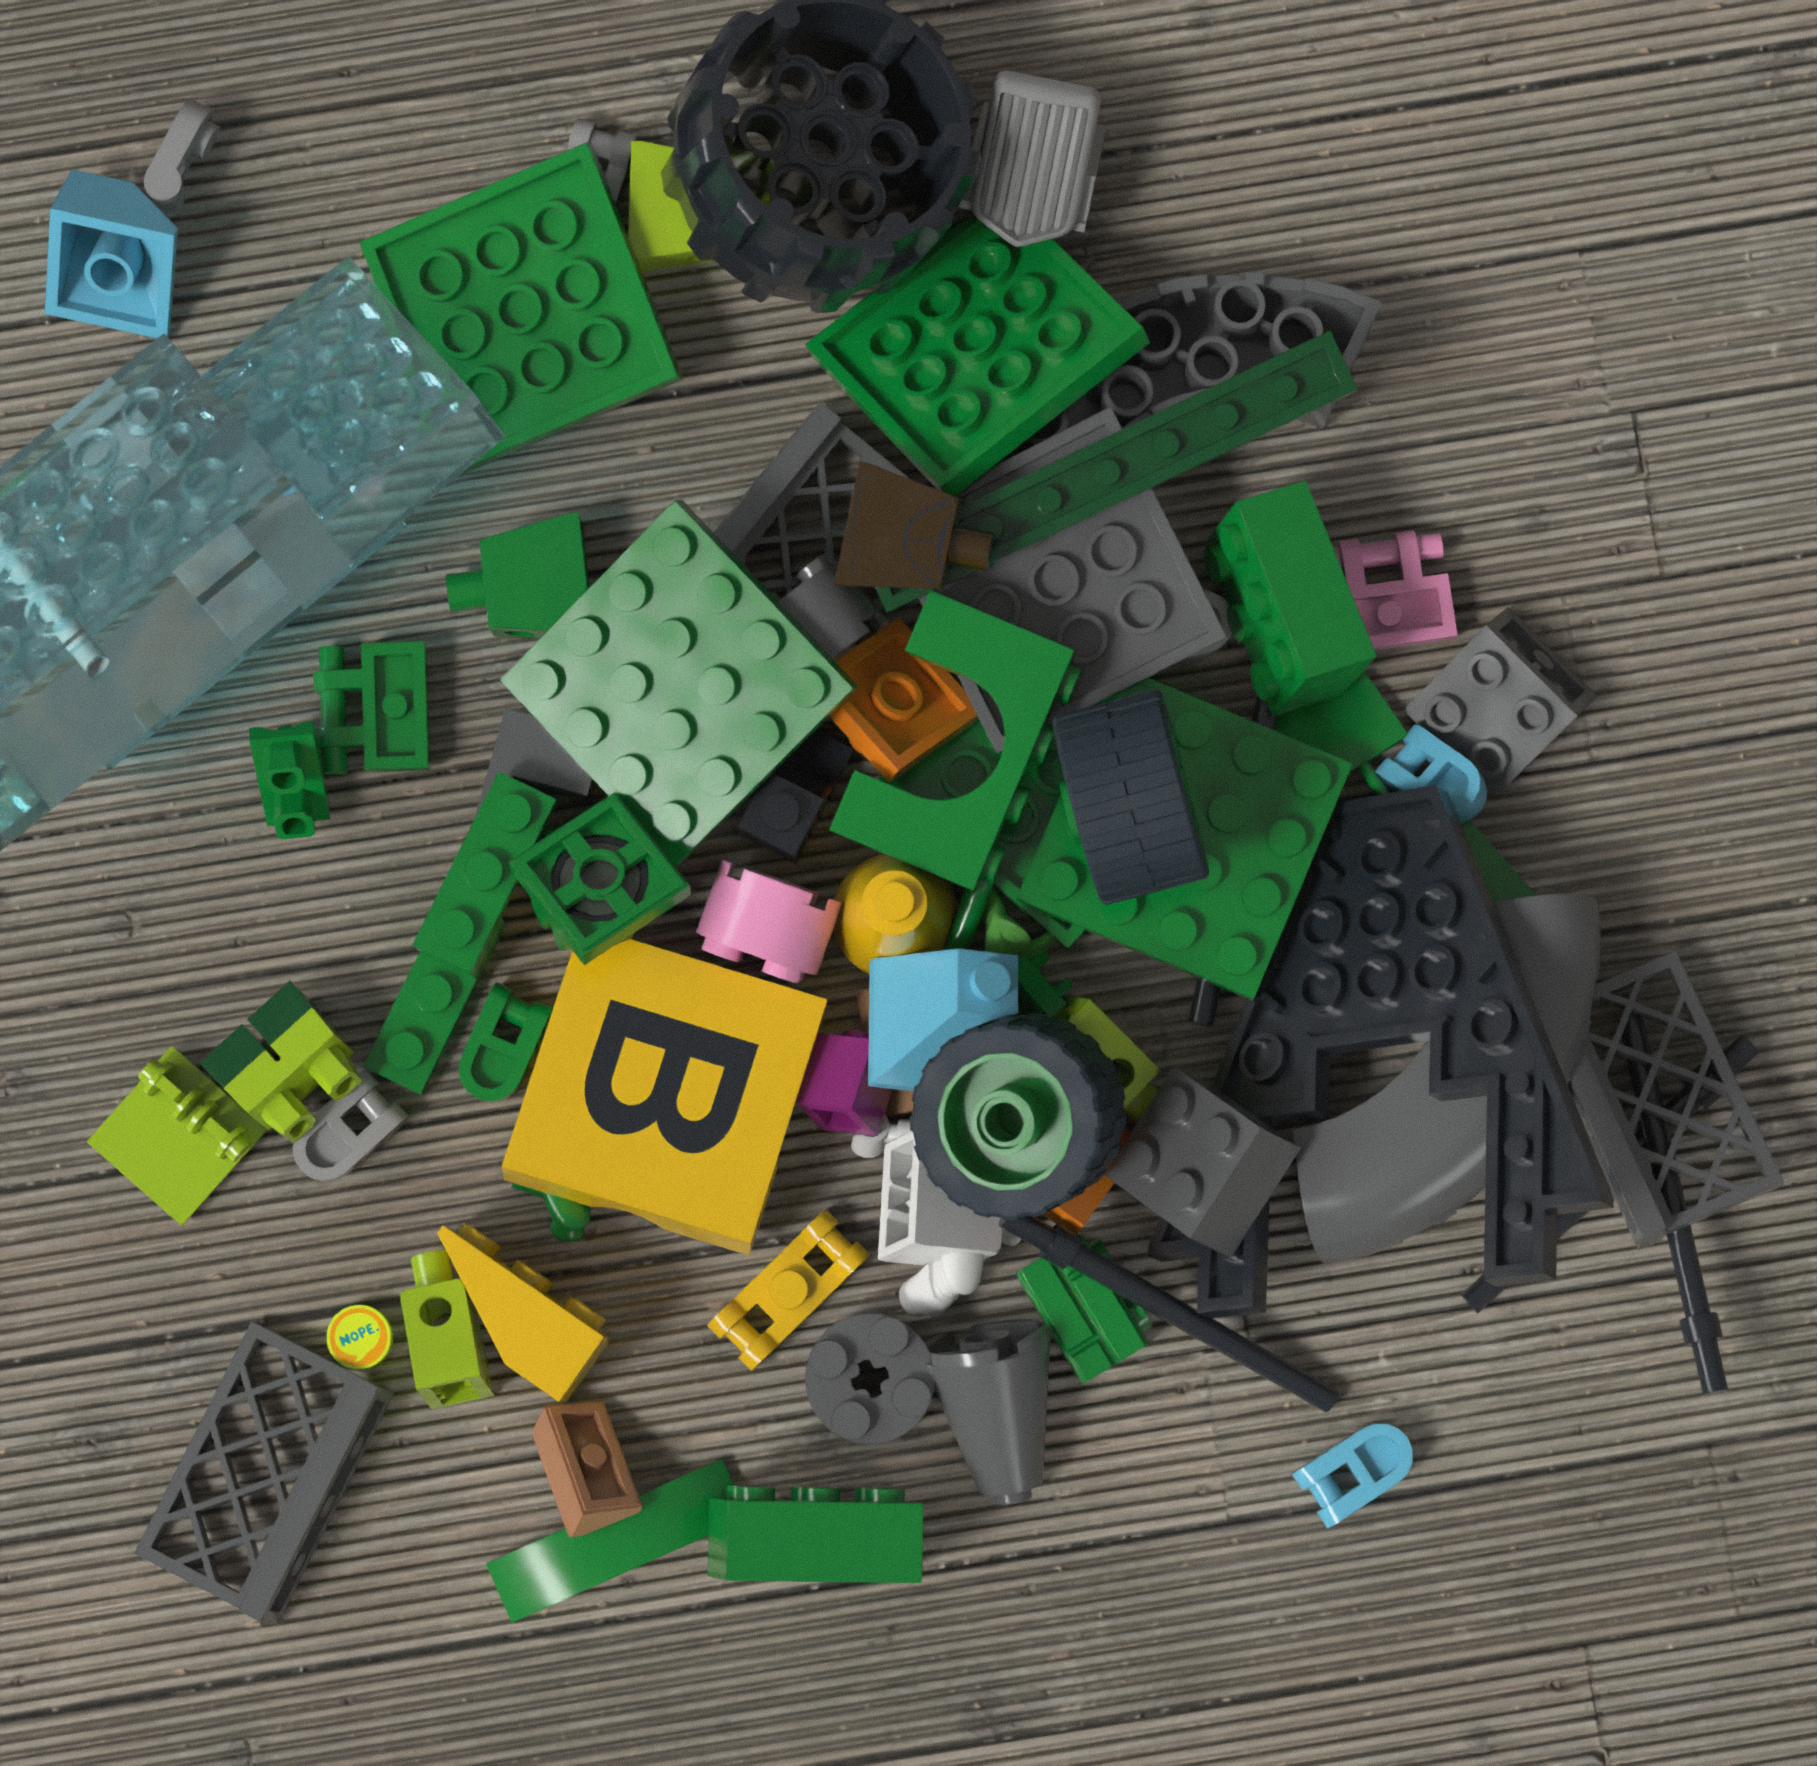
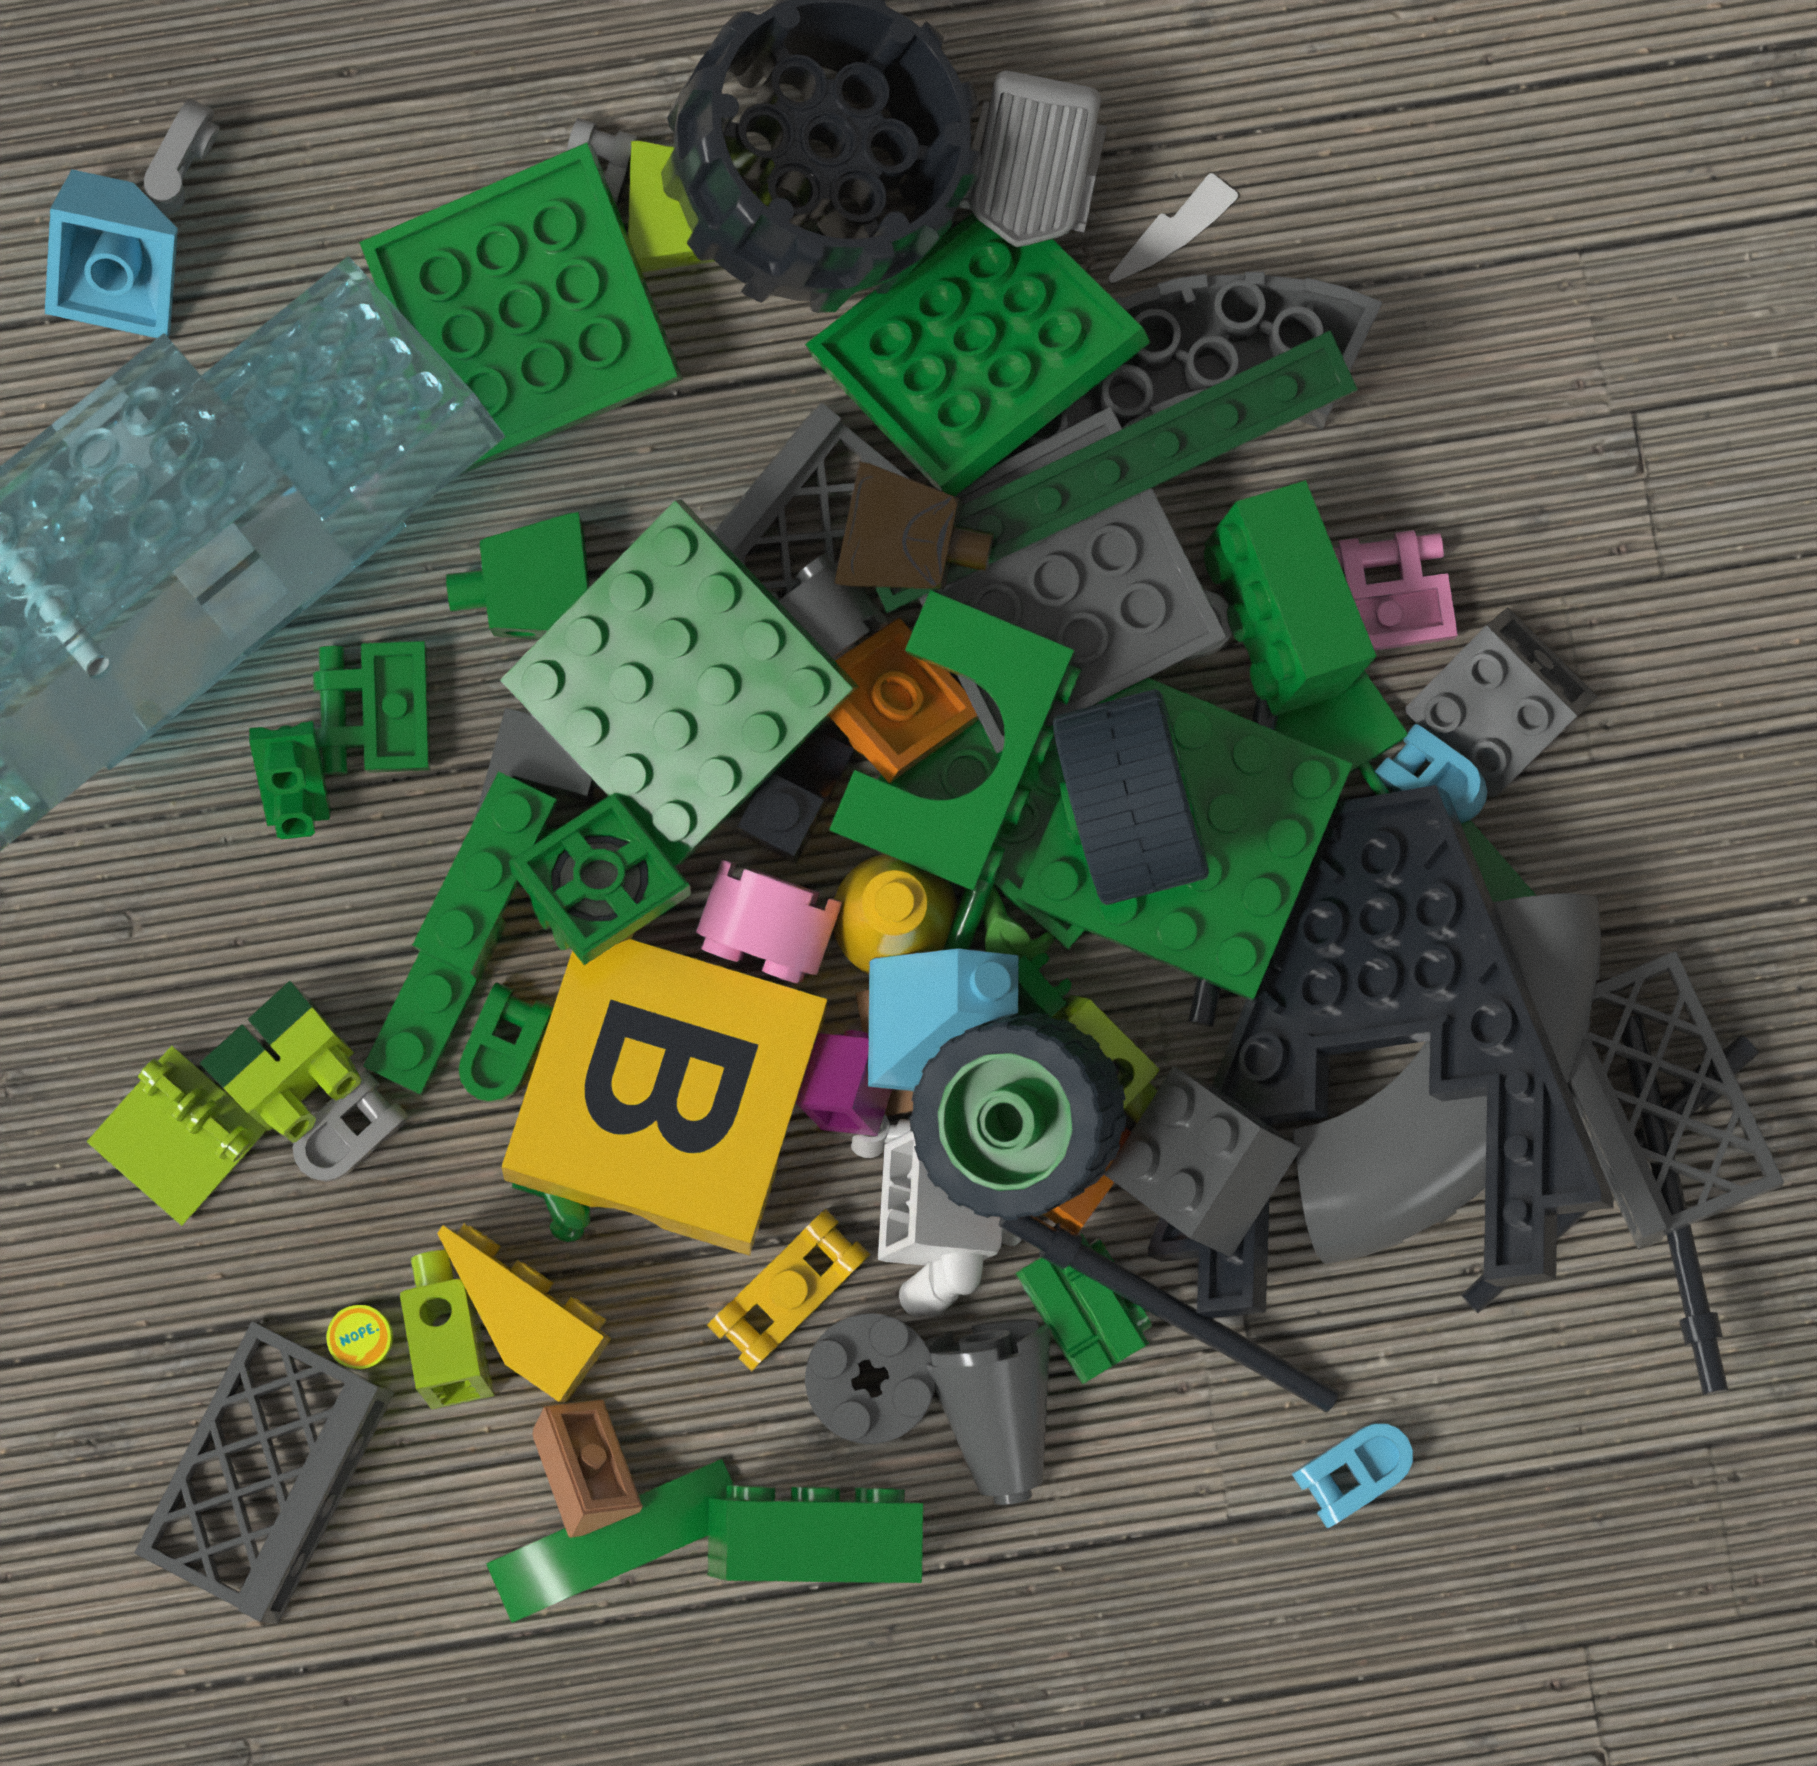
(1170, 234): none -> white sticker

